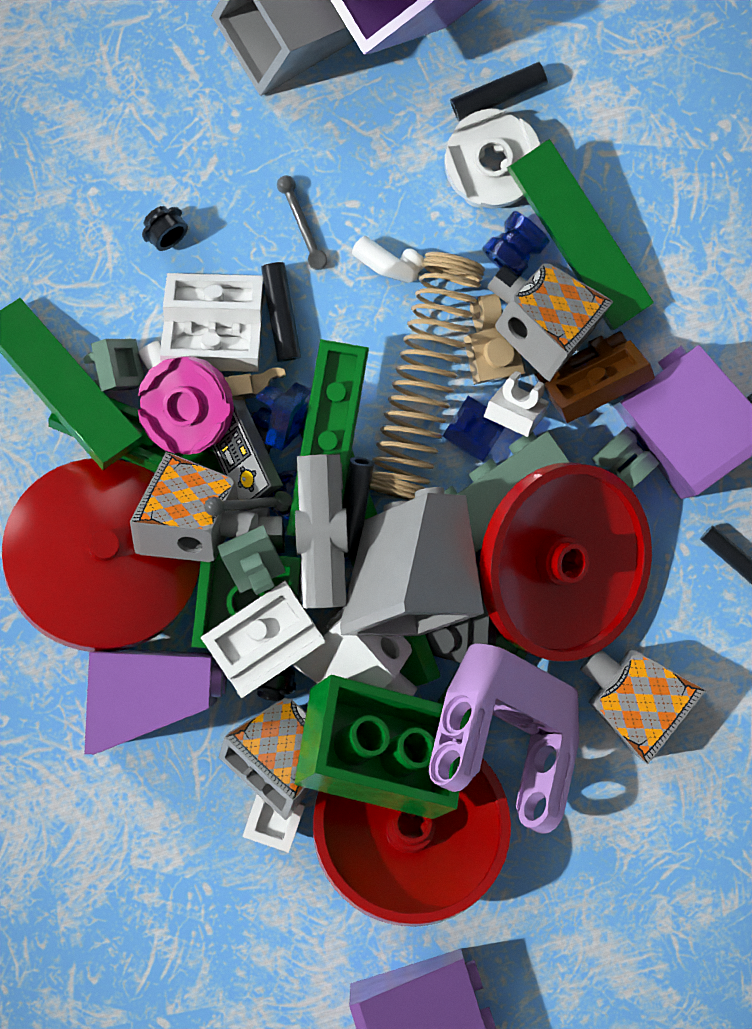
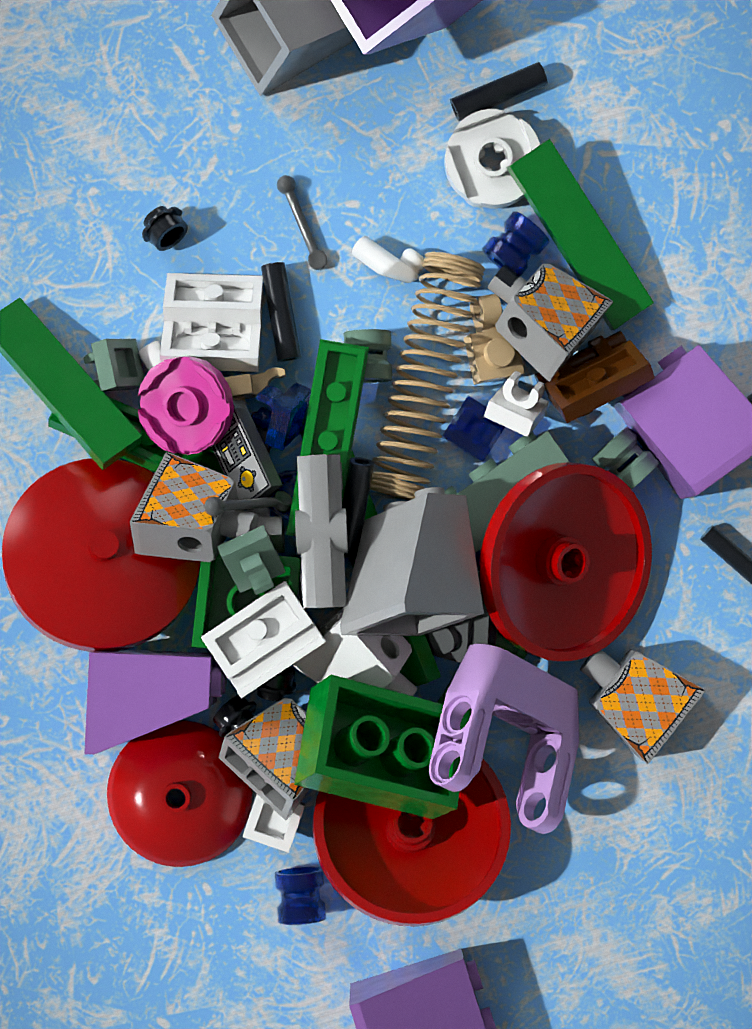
(183, 759): none -> red dish
(233, 714): none -> black plate
(300, 895): none -> clear blue wheel
(379, 342): none -> sand green wheel

